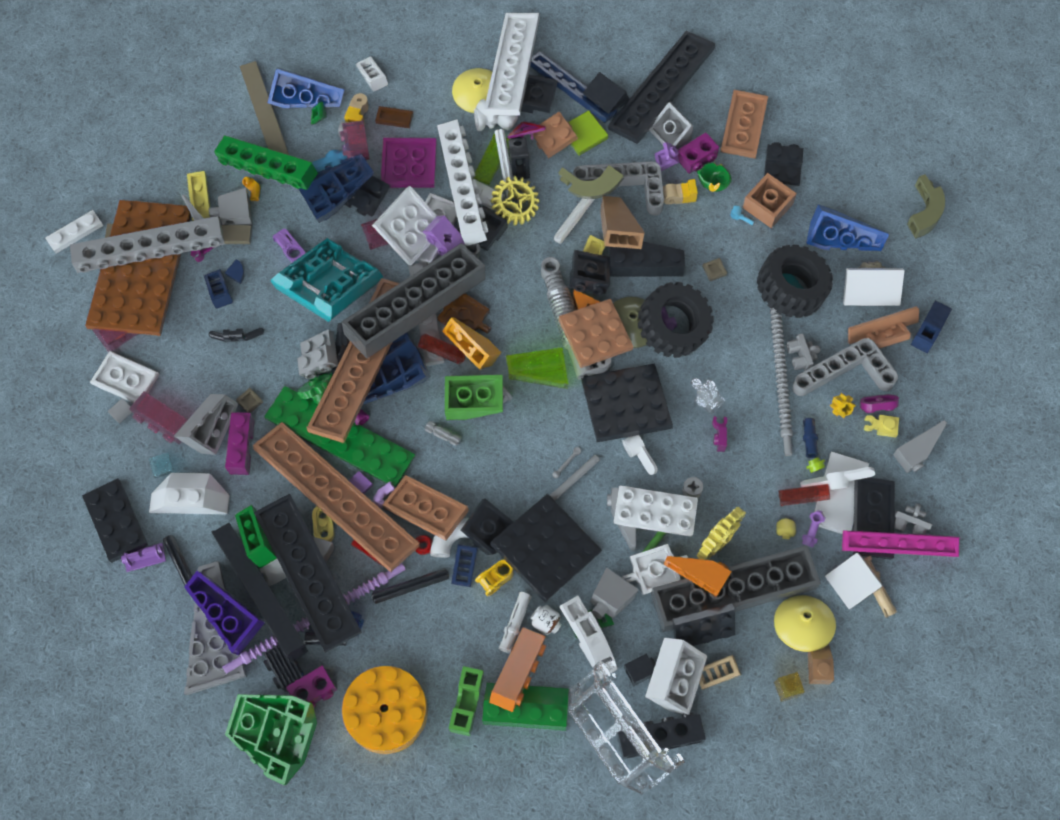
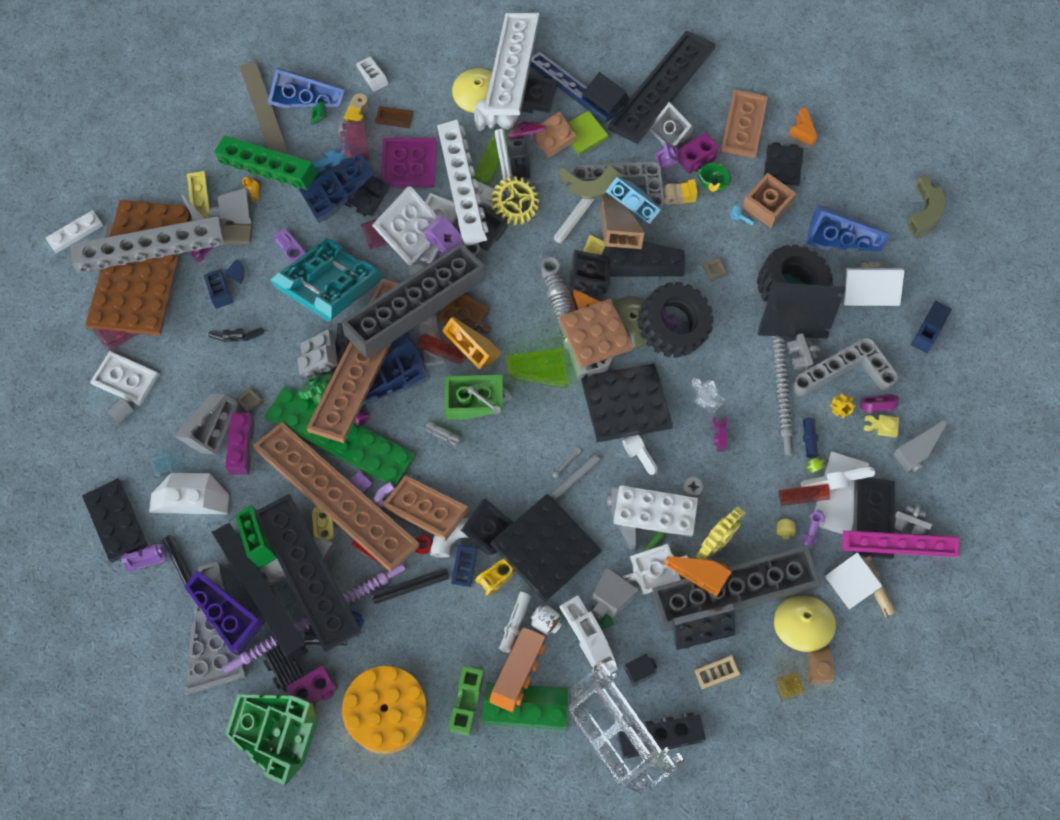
(158, 417): clear pink brick -> none
(496, 409): none -> light grey hinge
(633, 199): none -> medium azure slope
(676, 676): white brick -> none
(800, 310): none -> black door
(804, 130): none -> orange slope
(887, 329): nougat bracket -> none

